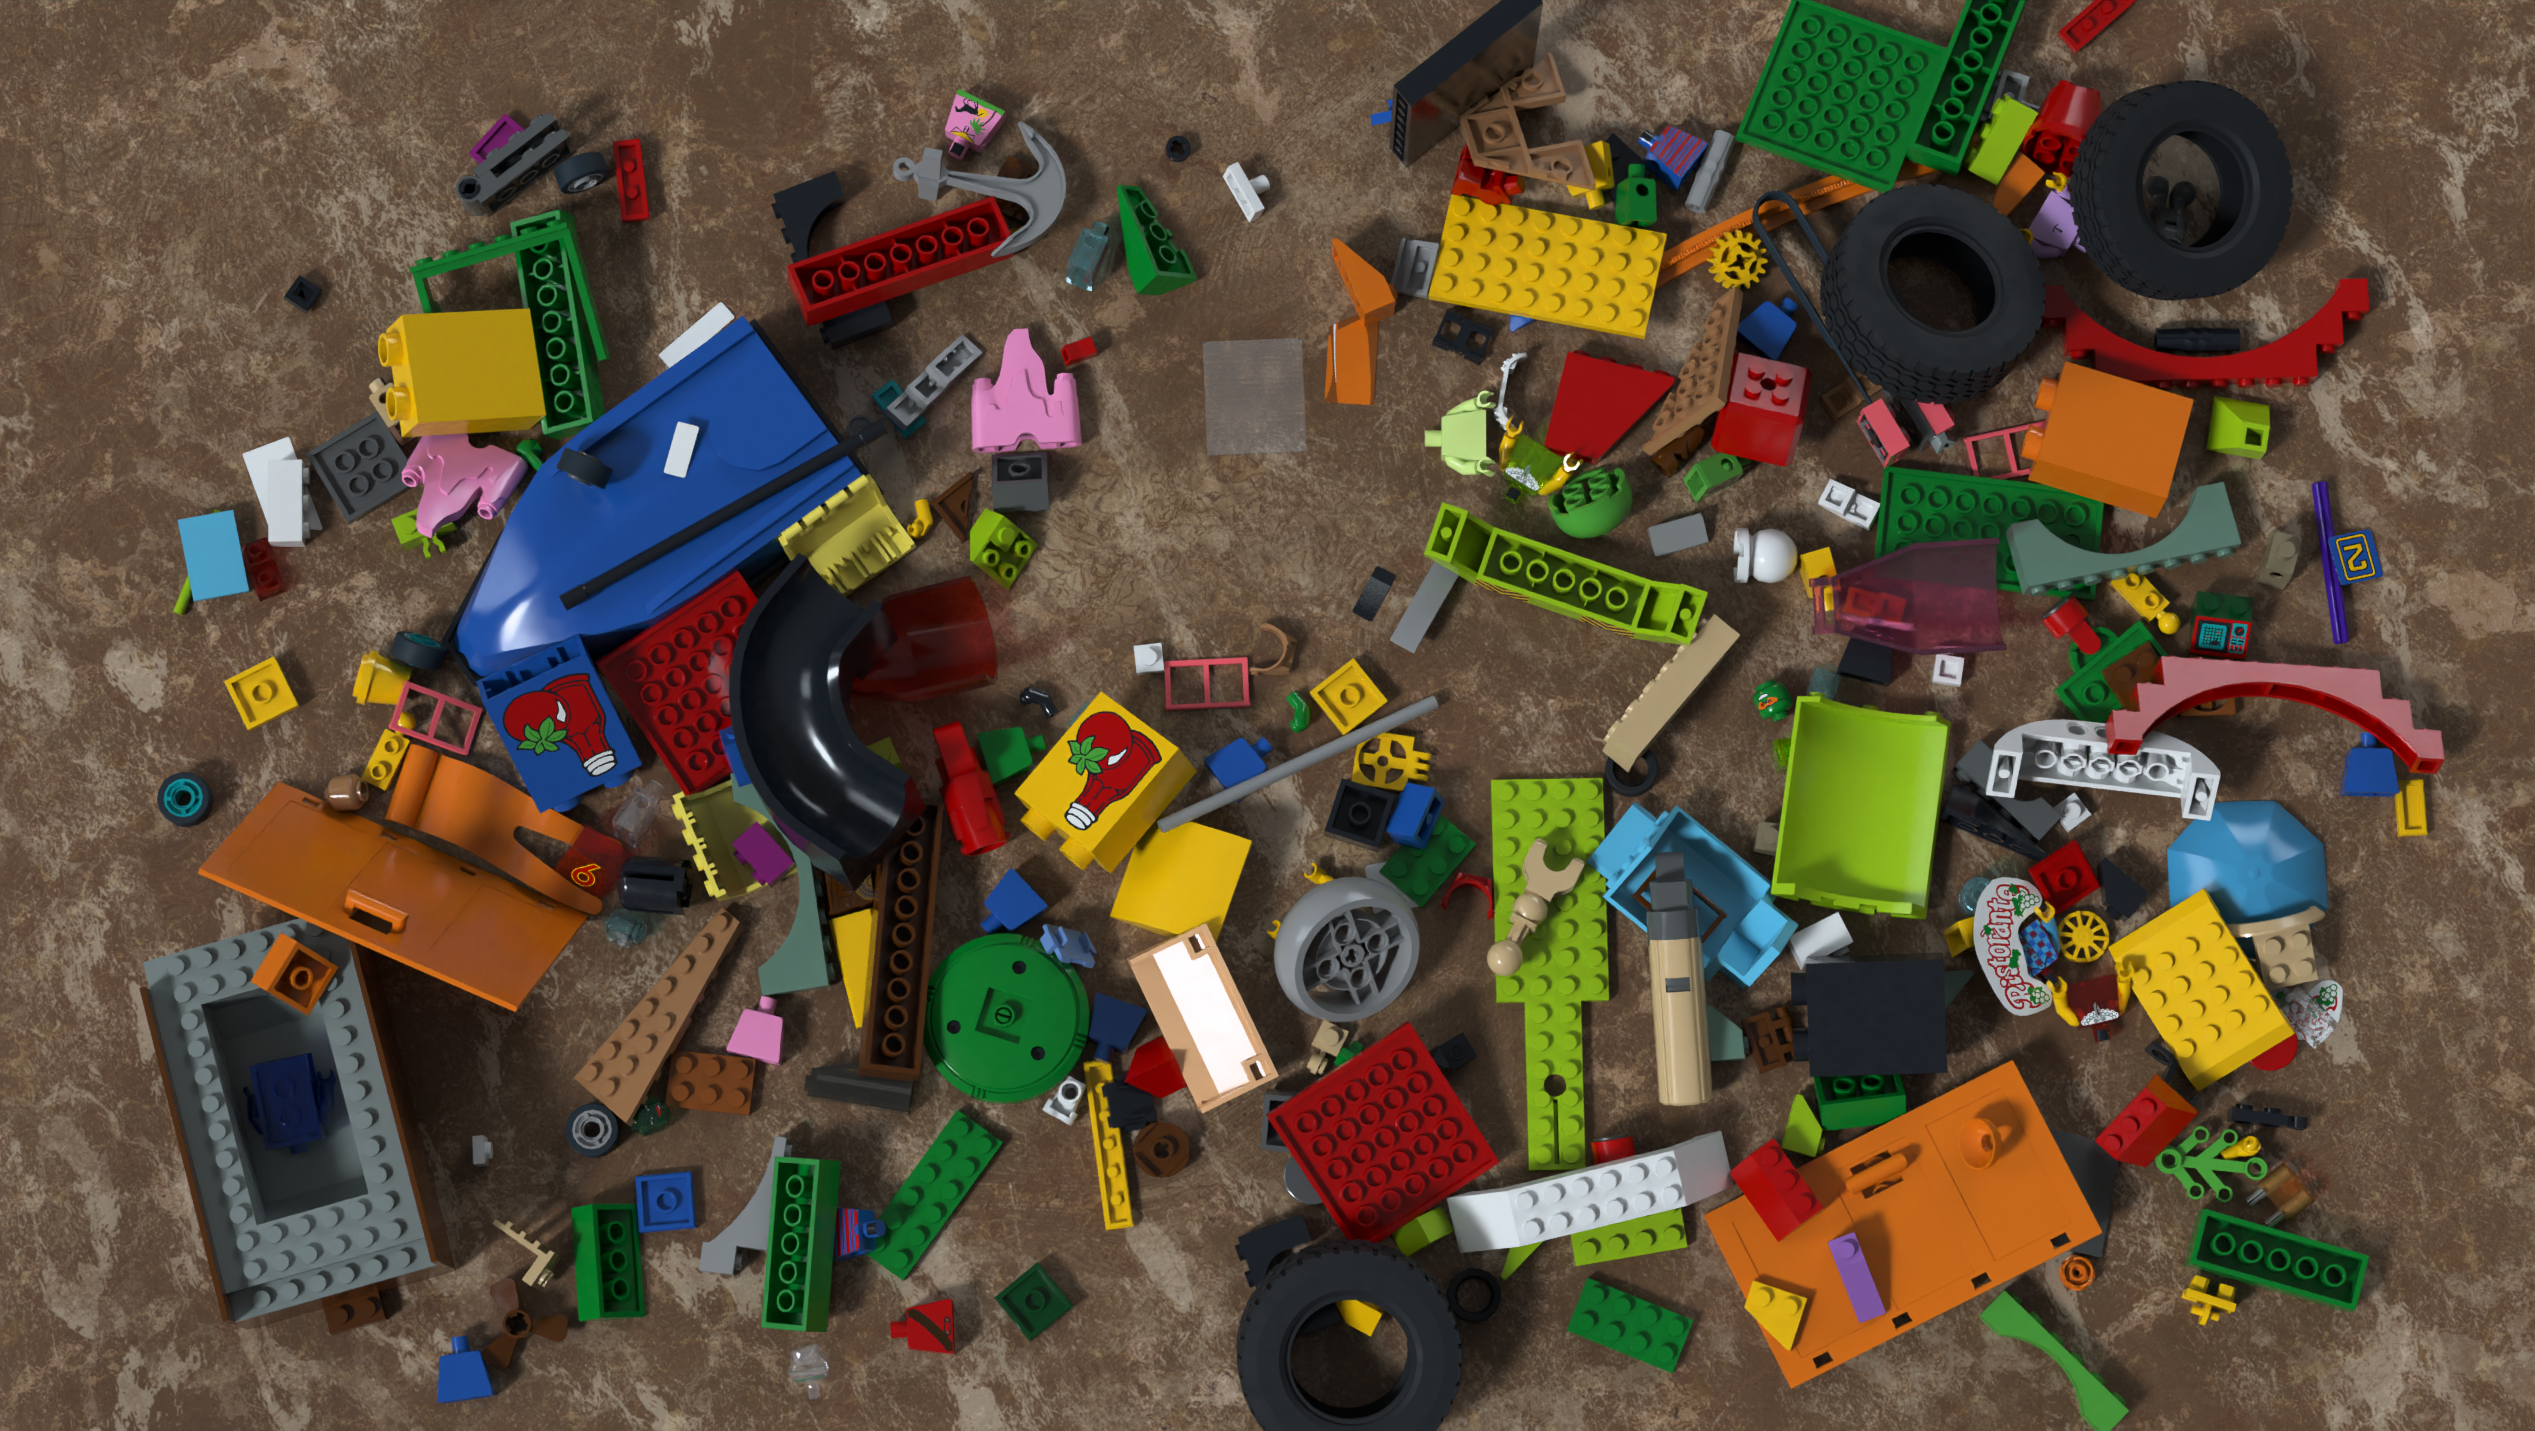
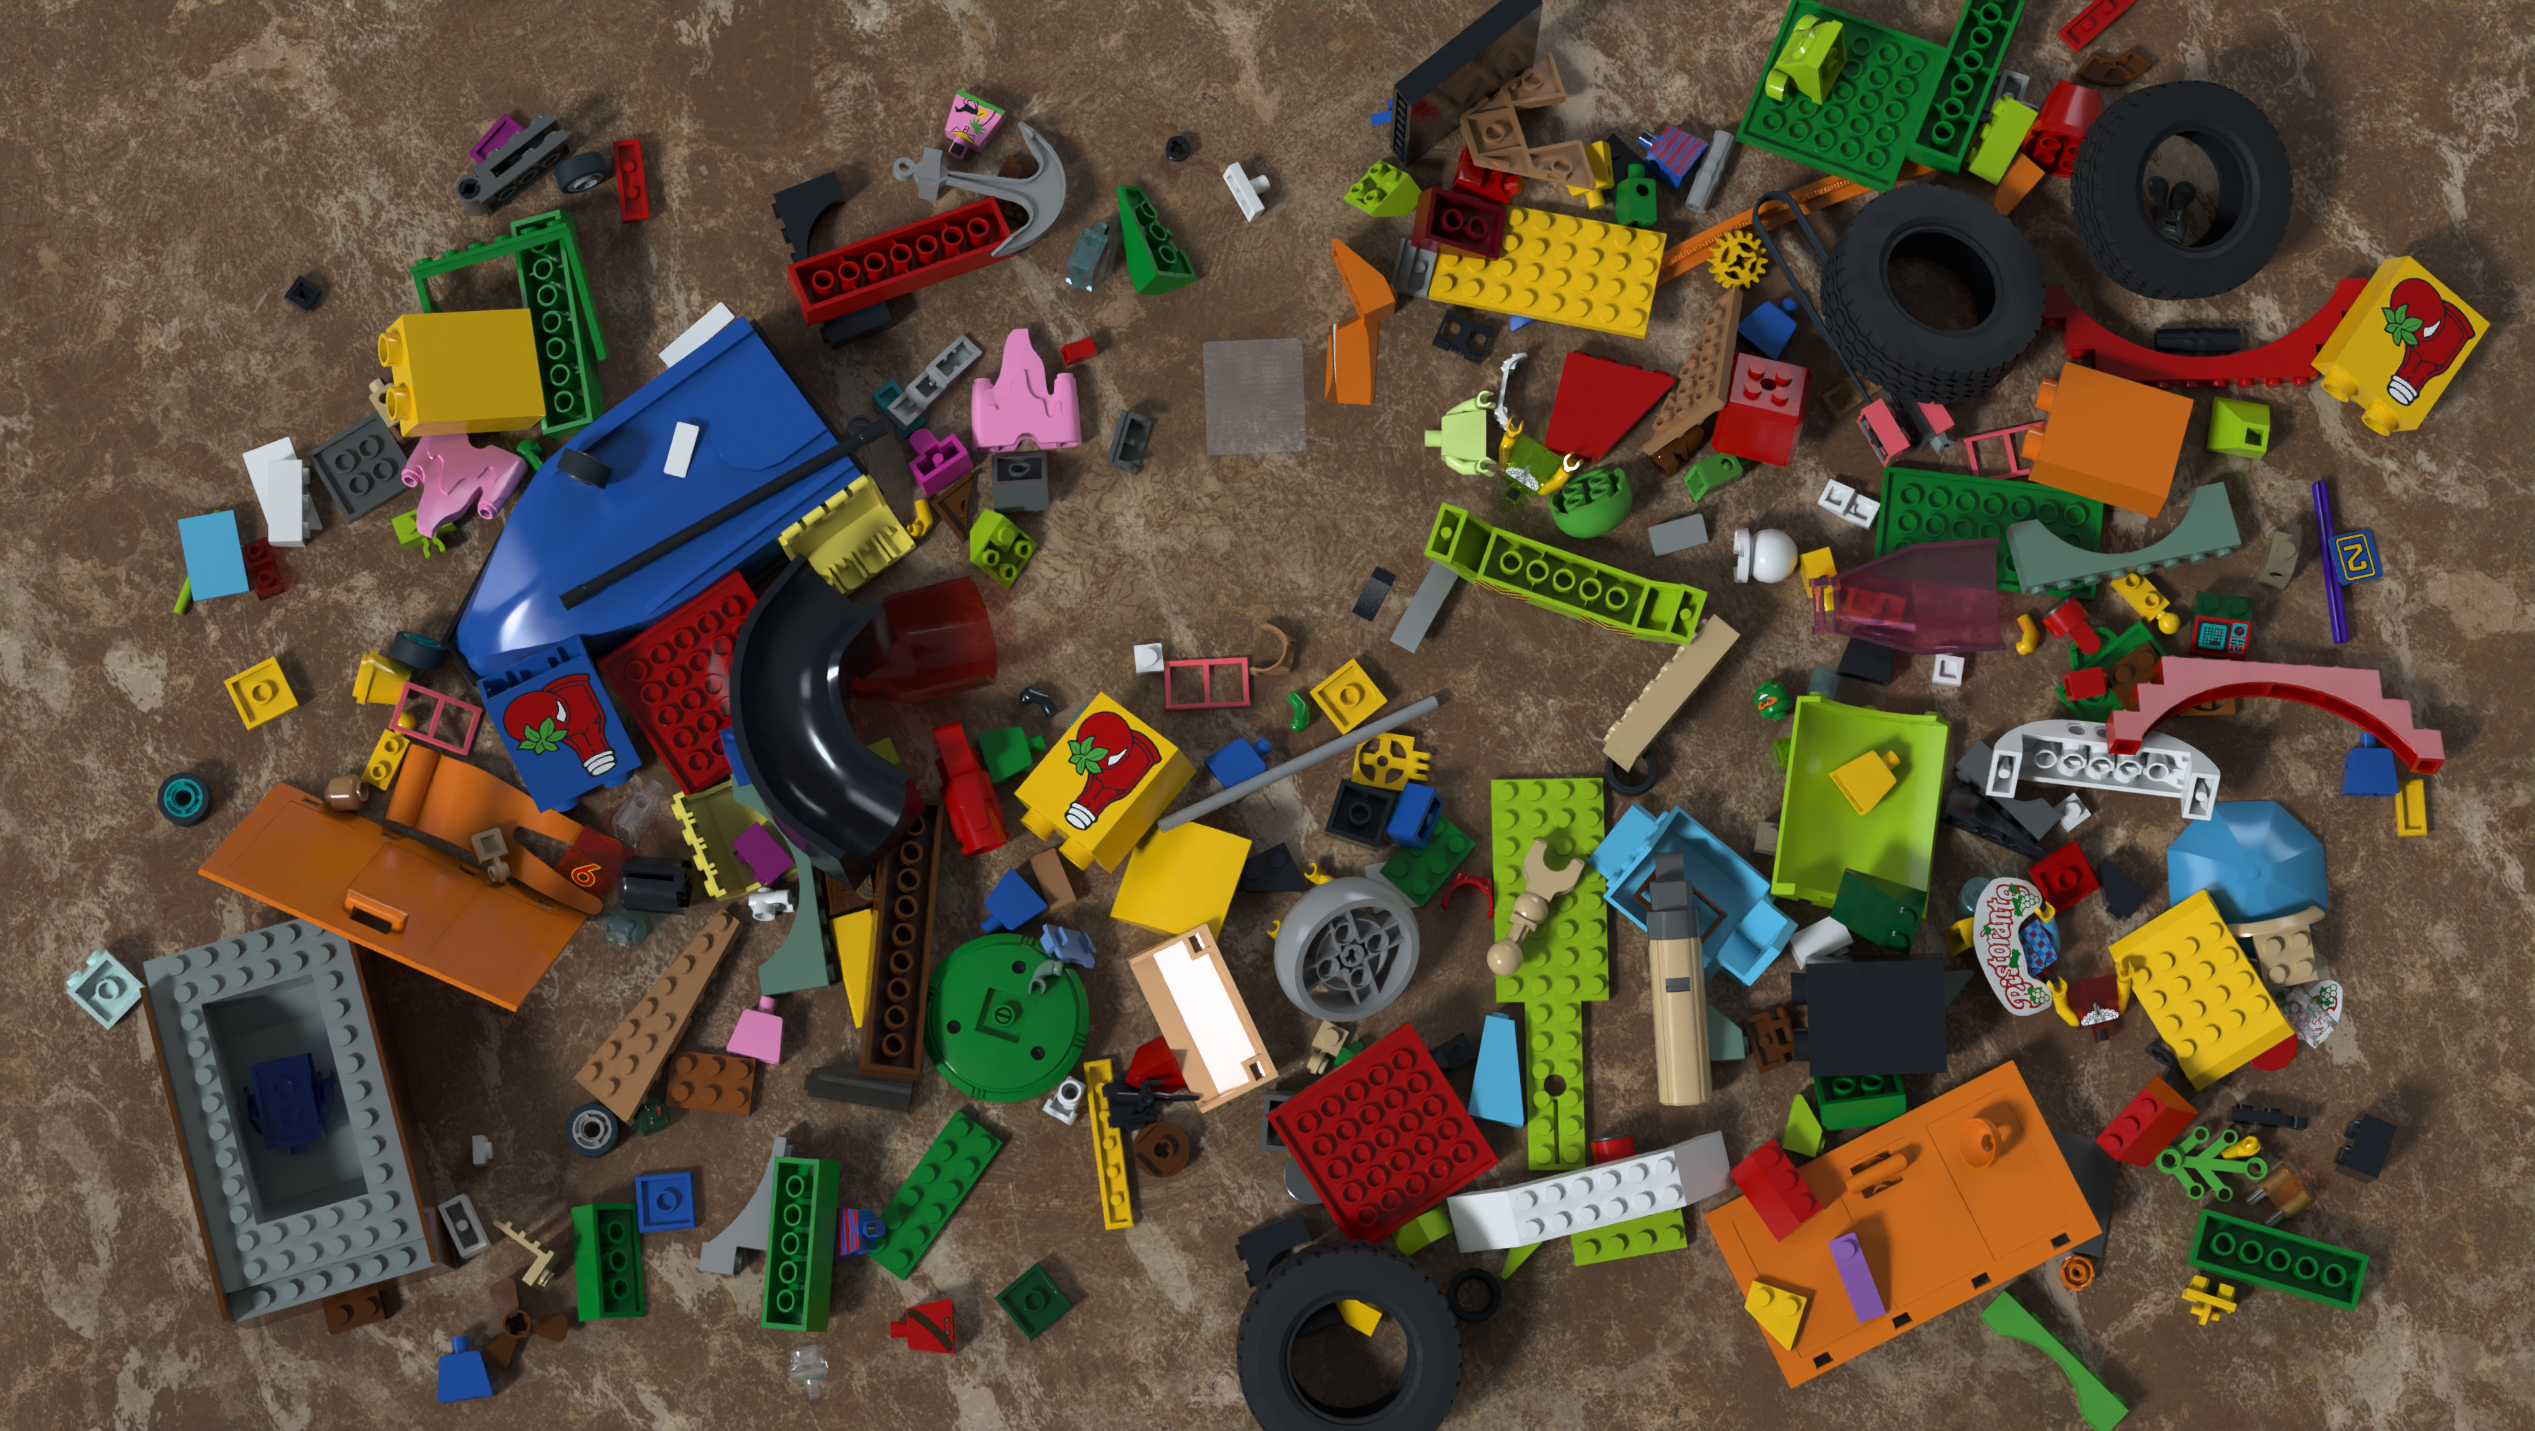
(104, 988): none -> light aqua plate
(294, 974): orange slope -> none
(464, 1226): none -> white brick
(491, 847): none -> tan plate
(768, 901): none -> white plate
(937, 461): none -> dark pink brick
(1045, 969): none -> sand green arm
(1053, 880): none -> medium nougat slope
(1114, 1026): dark blue torso -> none
(1128, 442): none -> dark grey hinge
(1145, 1097): none -> black piece
(1272, 872): none -> black wing
(1384, 192): none -> lime slope
(1458, 225): none -> dark red slope
(1496, 1080): none -> medium azure slope
(1629, 1325): green plate -> none
(1809, 60): none -> lime piece
(1866, 779): none -> yellow torso
(1879, 909): none -> dark green slope
(2030, 636): none -> yellow arm
(2054, 225): lavender torso -> none
(2083, 936): yellow wheel -> none
(2085, 683): none -> red brick
(2113, 70): none -> reddish brown tile
(2364, 1148): none -> black brick
(2399, 346): none -> yellow brick

